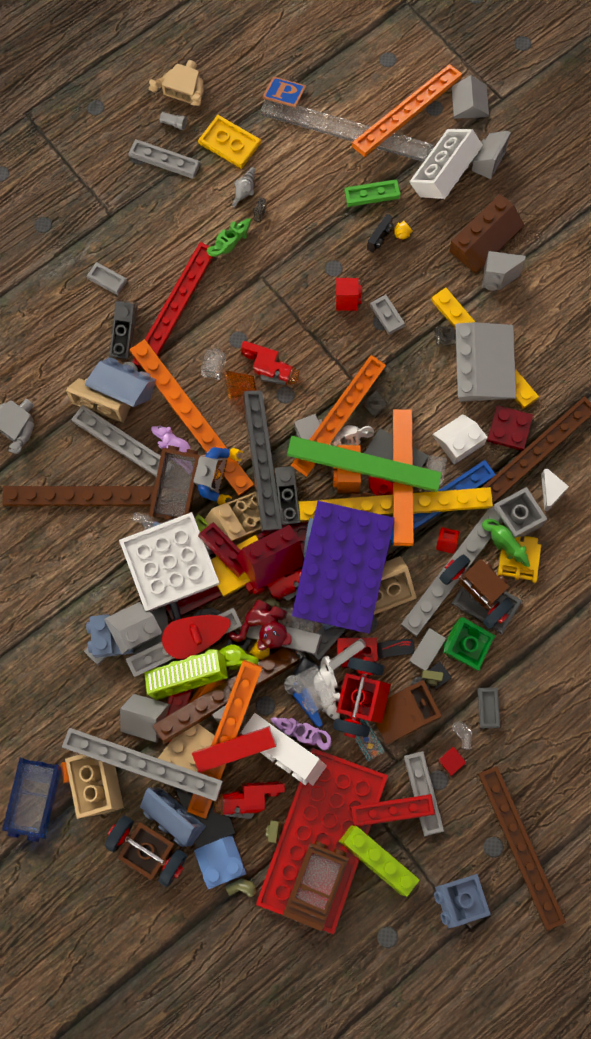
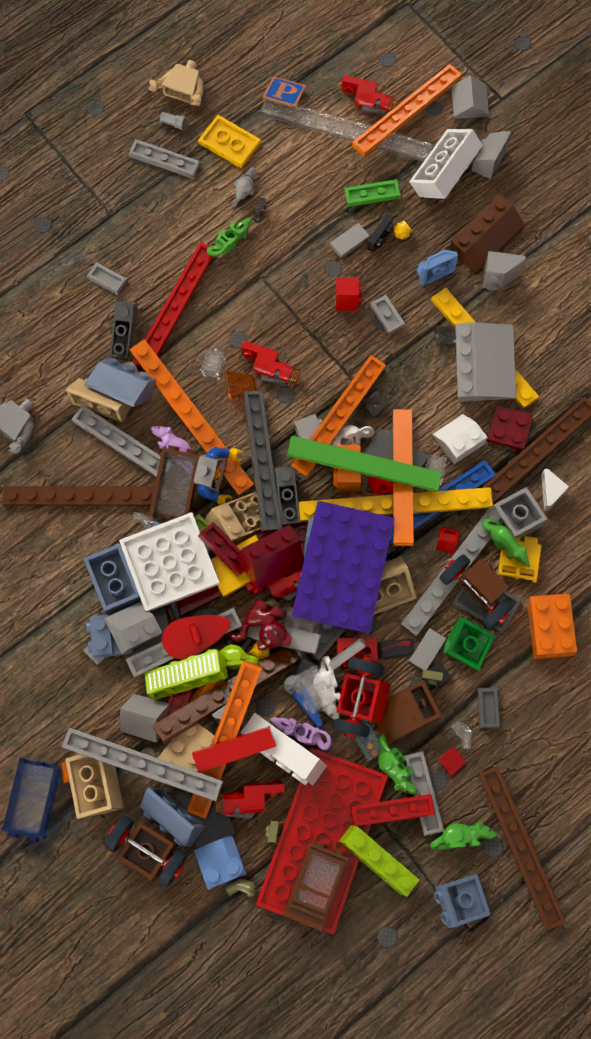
(112, 579): none -> sand blue brick
(349, 240): none -> light grey tile
(367, 95): none -> red plate
(392, 765): none -> bright green animal
(437, 266): none -> medium blue slope
(458, 835): none -> bright green animal
(551, 626): none -> orange brick

